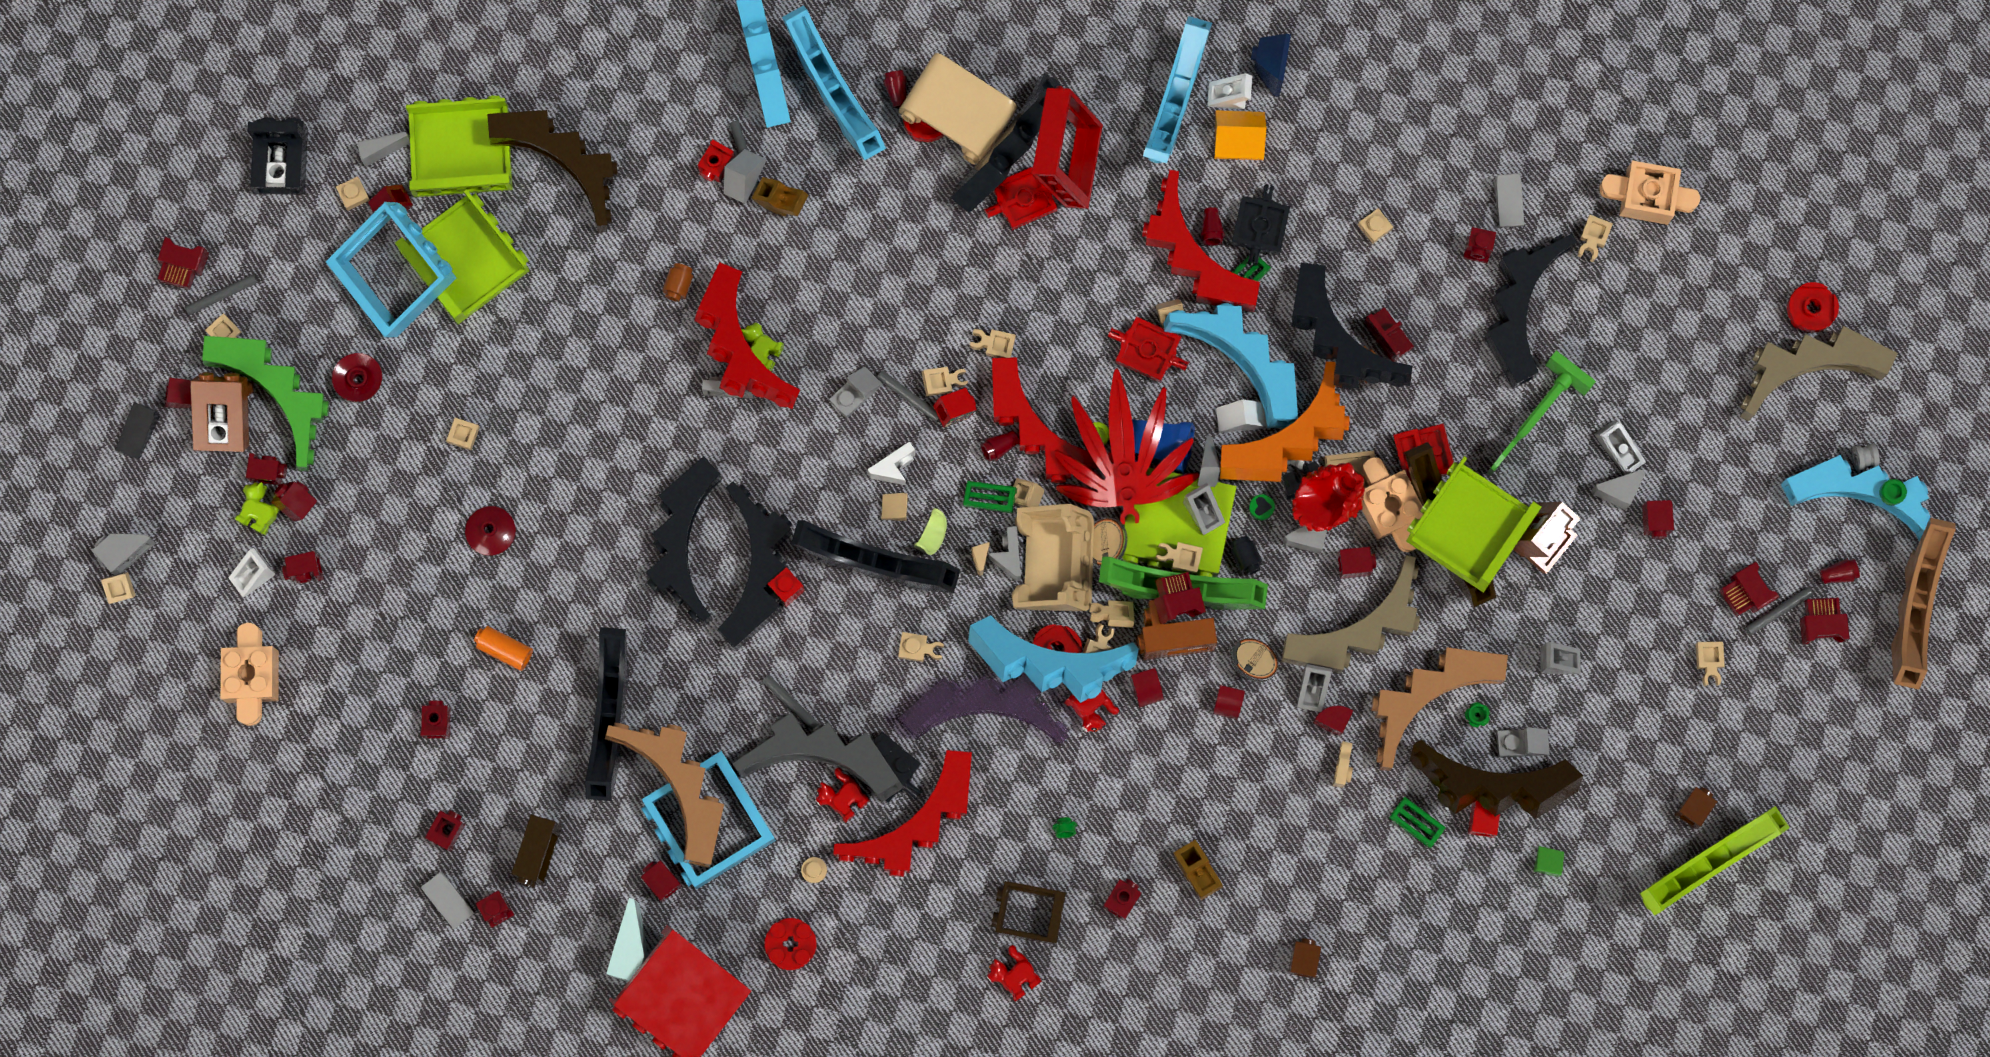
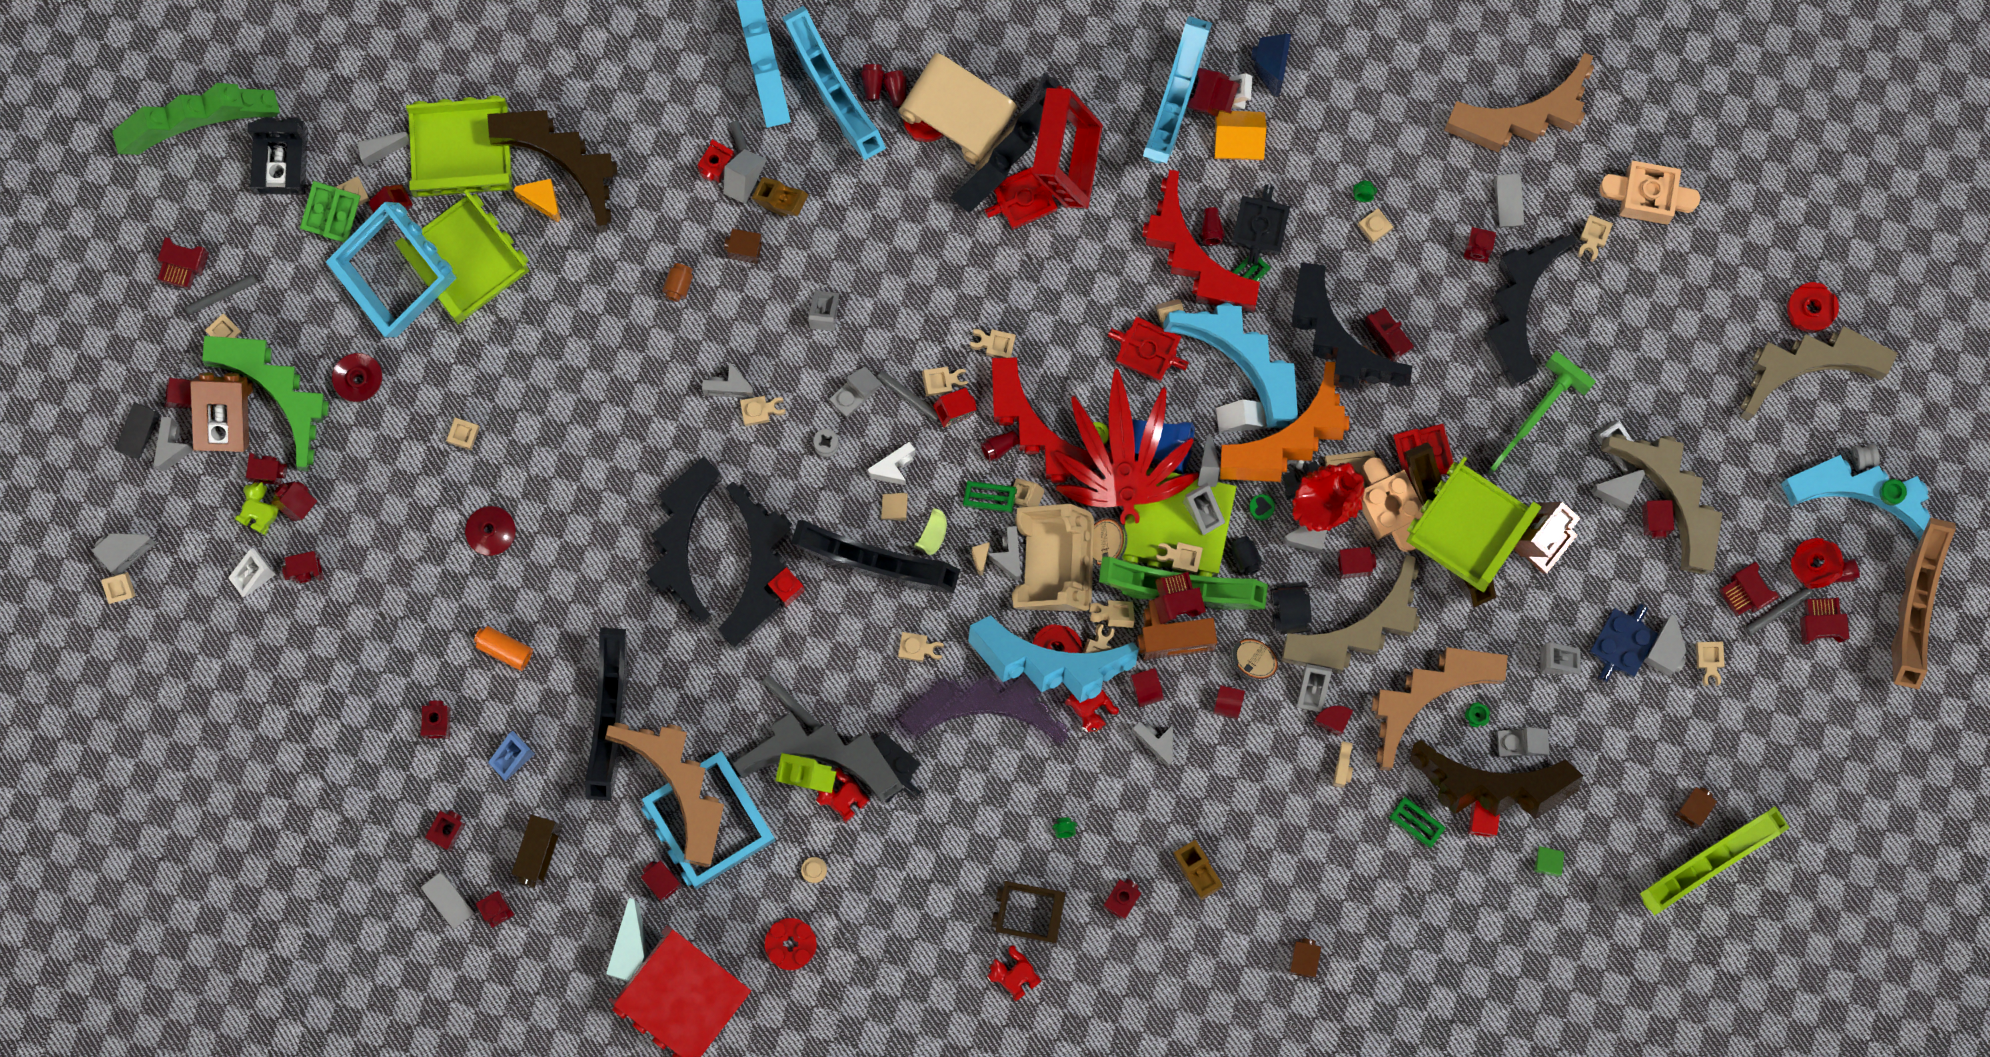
(167, 451): none -> light grey slope
(188, 112): none -> bright green arch
(249, 674): light nougat brick -> none
(330, 211): none -> bright green slope
(510, 756): none -> medium blue slope
(541, 197): none -> light orange slope
(729, 345): red arch -> none
(743, 246): none -> reddish brown brick
(757, 410): none -> tan plate
(762, 344): lime animal -> none
(805, 773): none -> lime window
(824, 310): none -> light grey slope
(828, 447): none -> light grey wheel
(872, 81): none -> dark red cone
(895, 848): red arch -> none
(1161, 747): none -> light grey slope
(1213, 93): none -> dark red piece
(1292, 608): none -> black brick
(1364, 191): none -> green plate
(1495, 126): none -> medium nougat arch
(1623, 643): none -> dark blue plate
(1668, 648): none -> light grey slope
(1696, 524): none -> dark tan arch
(1821, 576): none -> red plate

